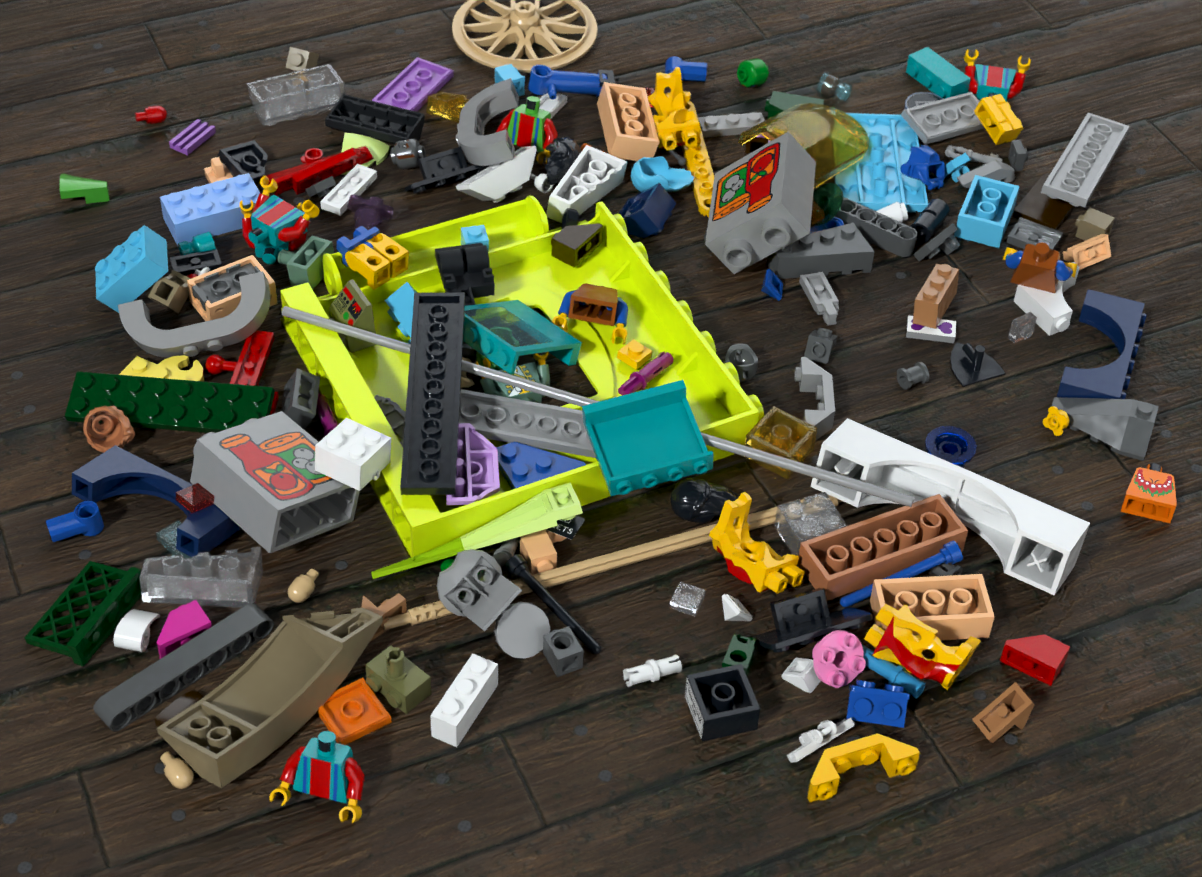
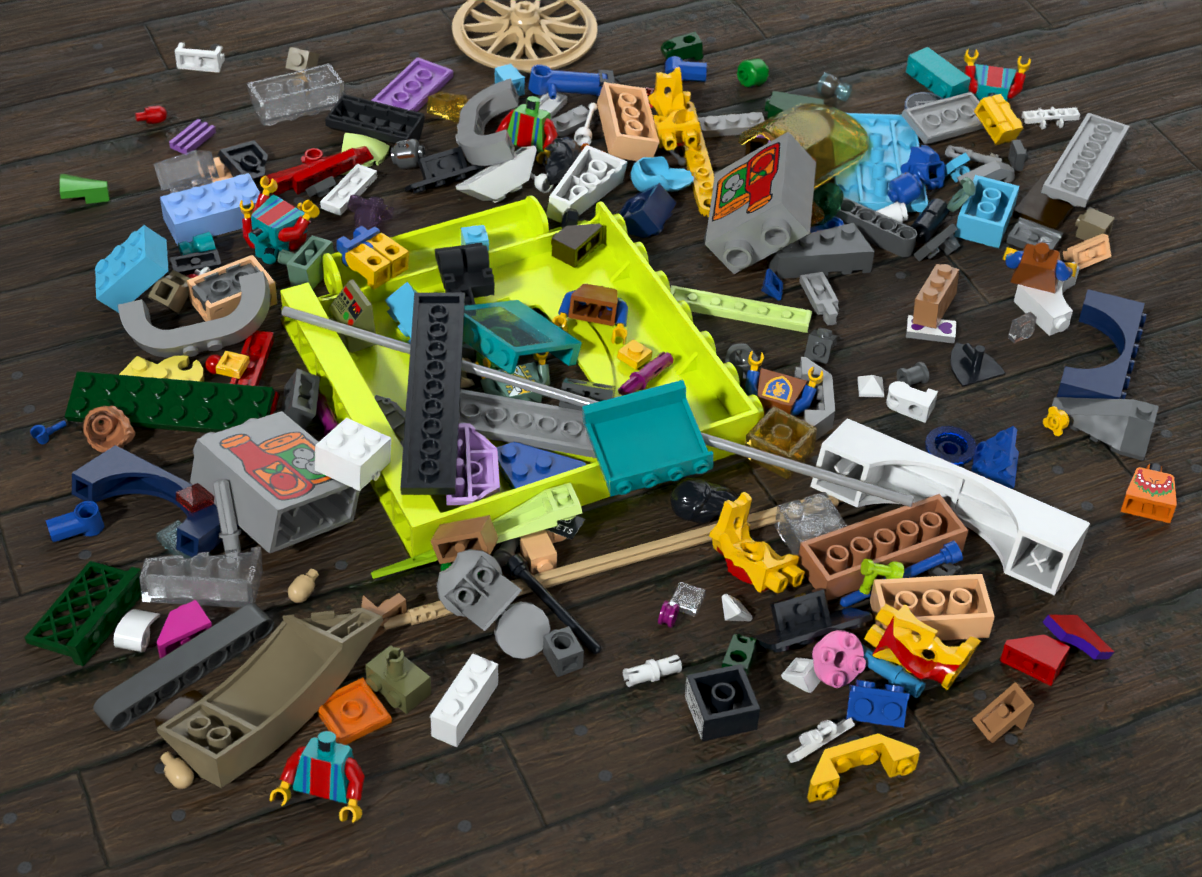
(42, 435): none -> blue hand
(186, 171): none -> clear piece
(199, 59): none -> white hinge
(226, 515): none -> light grey axle
(232, 364): none -> yellow tile
(463, 535): none -> medium nougat brick
(571, 121): none -> light grey hinge
(584, 134): none -> white hinge
(586, 389): none -> dark grey brick
(668, 614): none -> magenta bush
(684, 47): none -> dark green leg
(744, 309): none -> yellowish green tile
(780, 389): none -> torso
(870, 386): none -> white slope
(871, 570): none -> lime piece
(905, 188): none -> blue head
(911, 401): none -> white leg
(962, 195): none -> sand green piece
(998, 458): none -> blue bracket
(1057, 115): none -> white piece
(1076, 632): none -> tile

